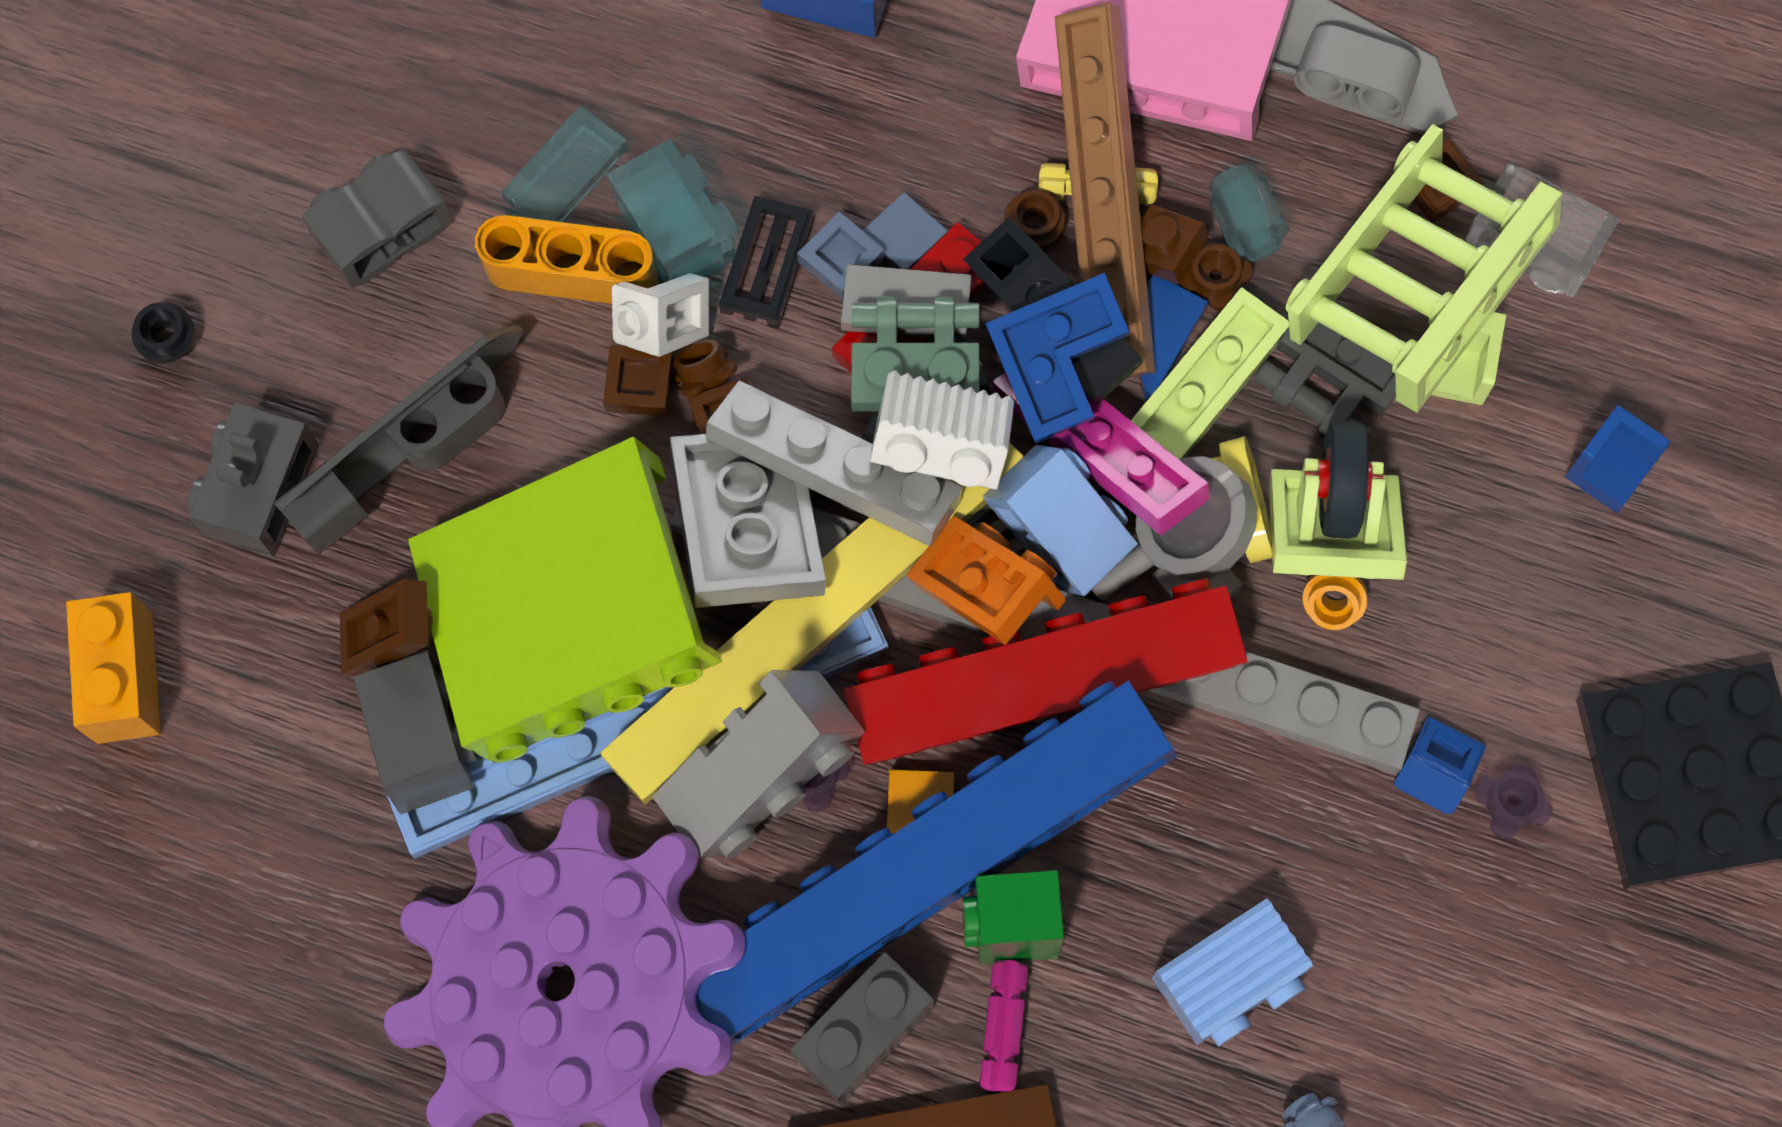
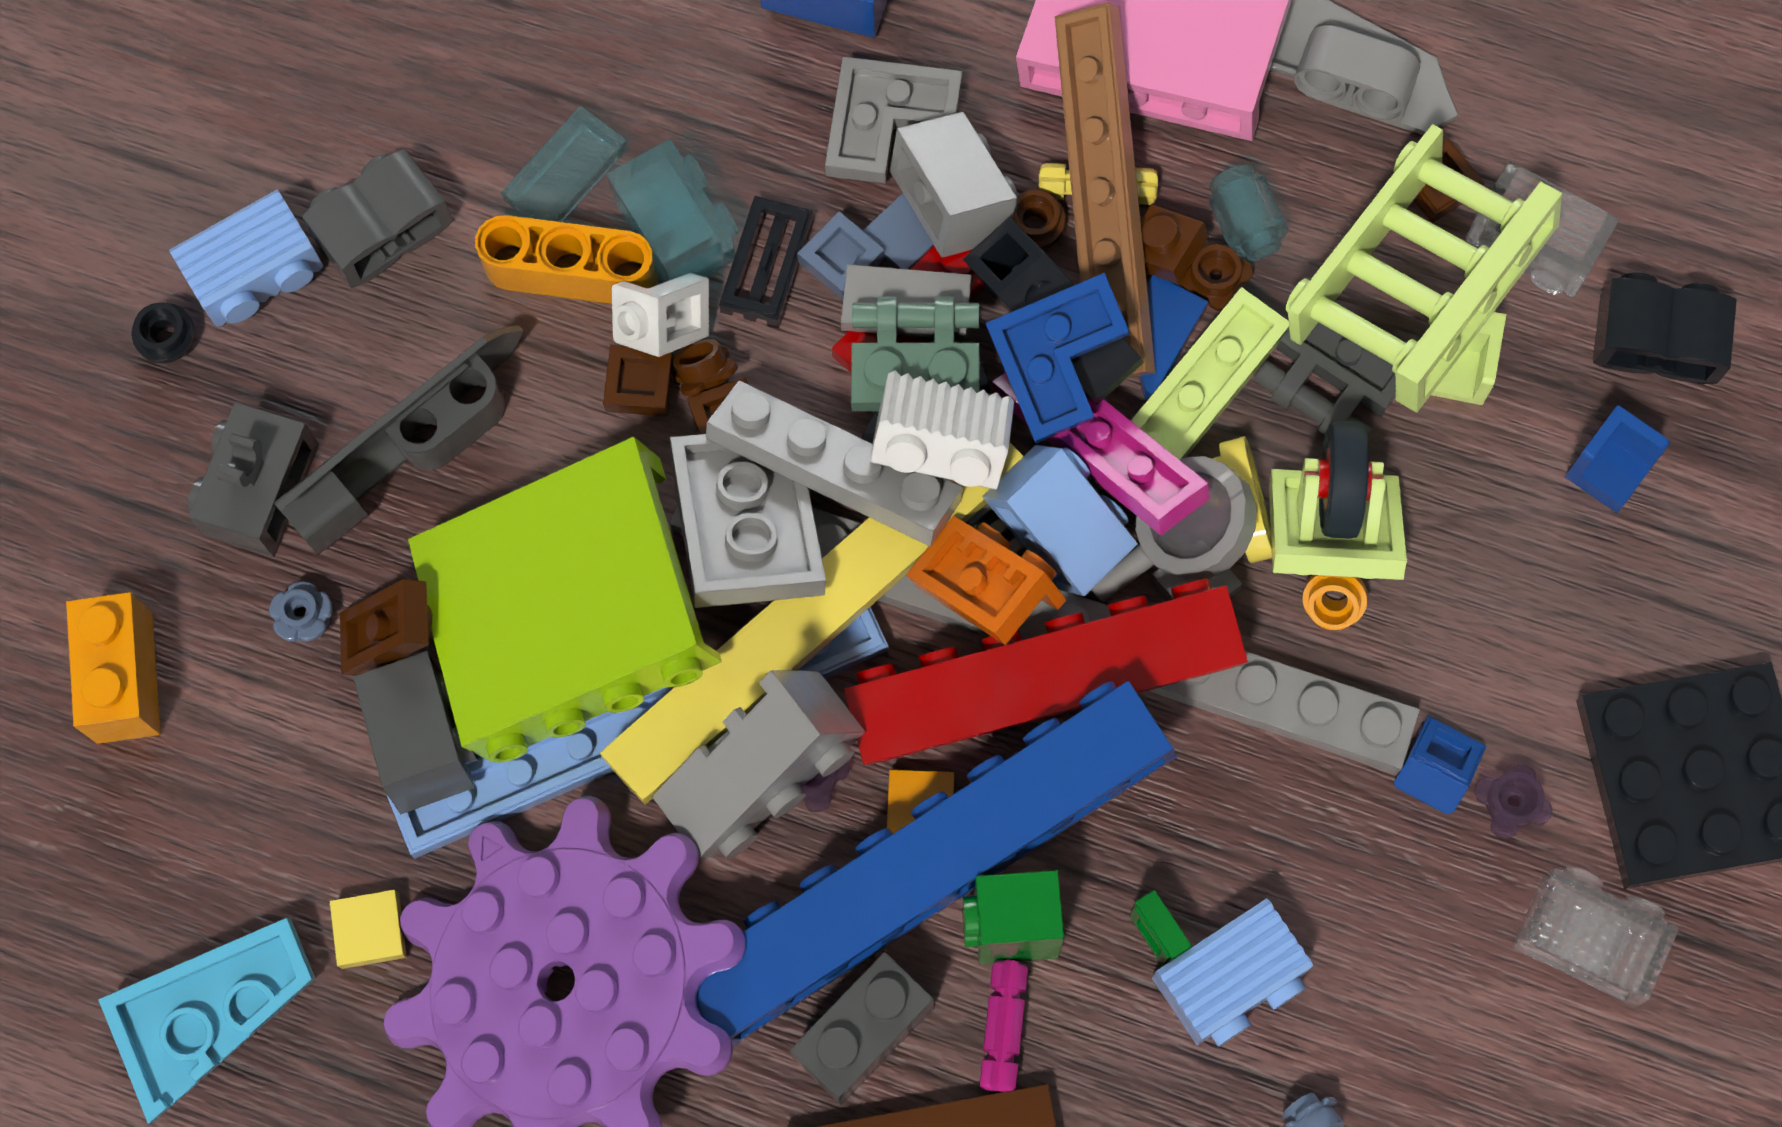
(202, 1010): none -> medium azure wing
(247, 260): none -> light blue brick
(304, 628): none -> sand blue plate
(367, 929): none -> light yellow tile
(876, 100): none -> light grey plate
(952, 182): none -> brick
(1159, 928): none -> green tile
(1596, 936): none -> clear brick
(1665, 329): none -> black brick

